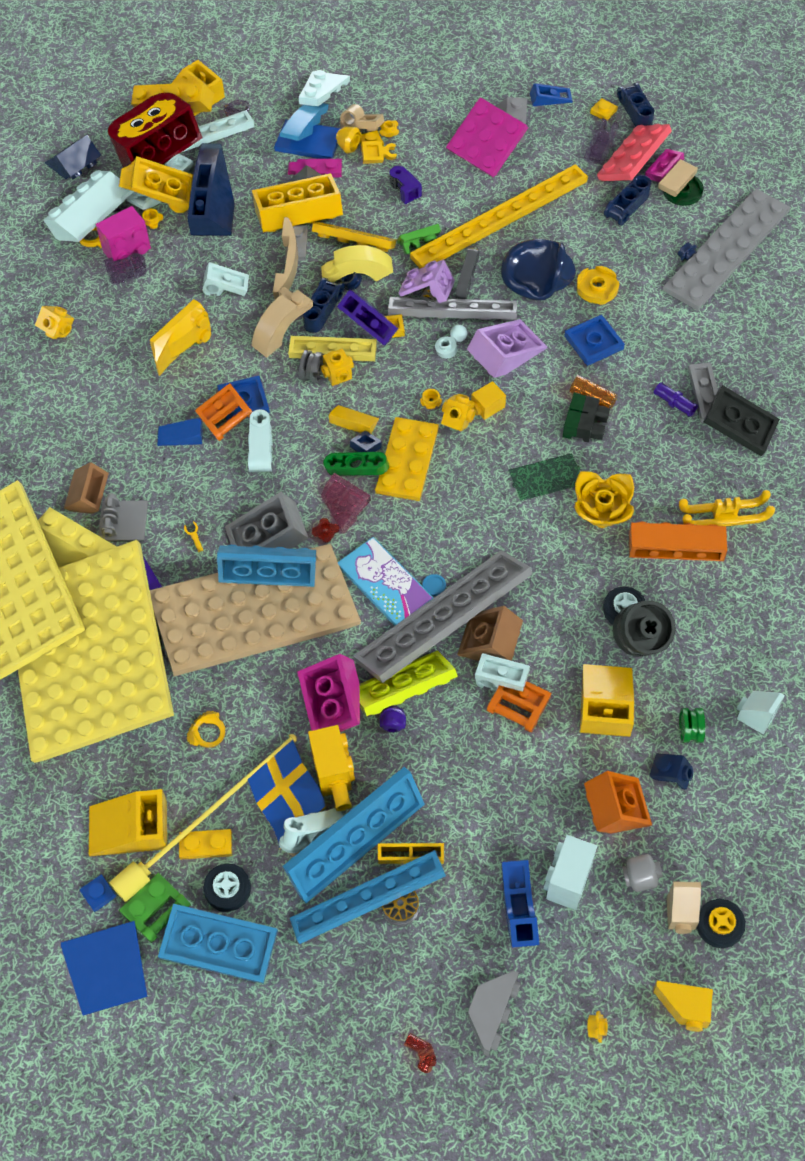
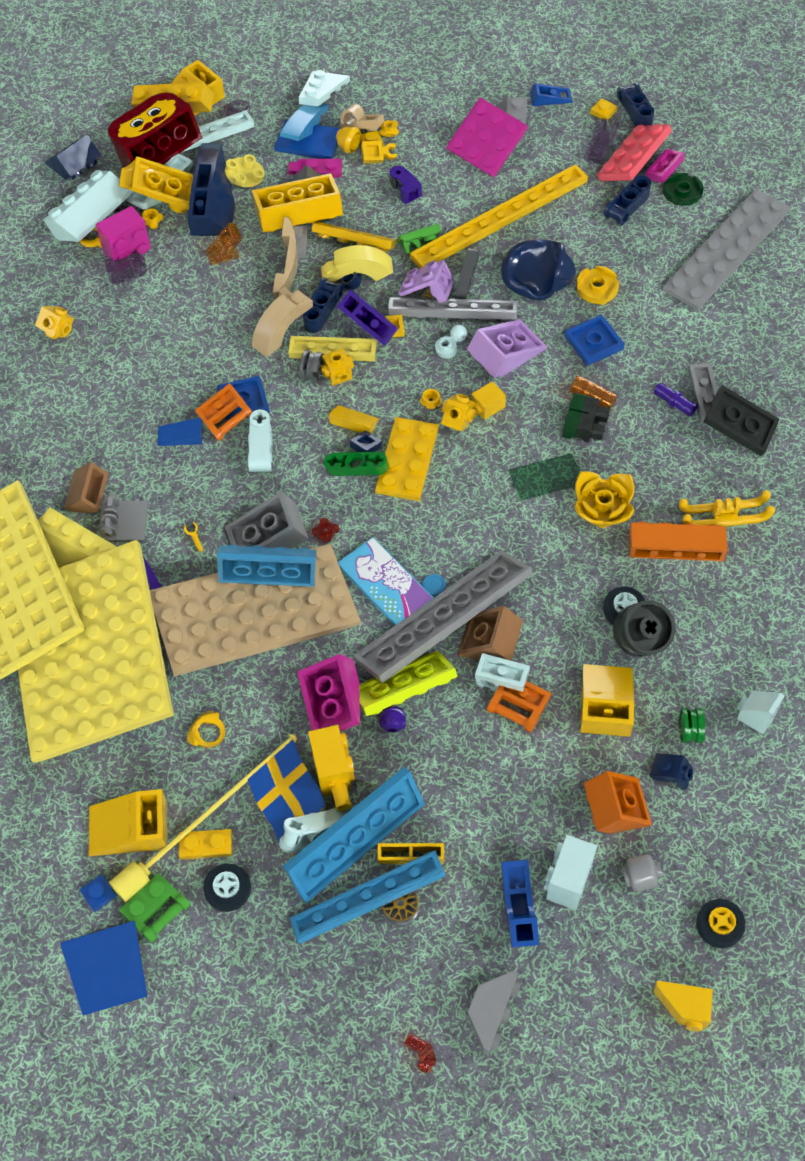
(179, 334): yellow slope -> none
(218, 943): dark azure plate -> none
(221, 278): light aqua plate -> none
(224, 246): none -> clear orange slope
(244, 171): none -> light yellow dish
(344, 501): clear pink slope -> none
(597, 1026): yellow plate -> none
(677, 178): tan tile -> none
(683, 906): tan slope -> none
(687, 251): dark blue plate -> none

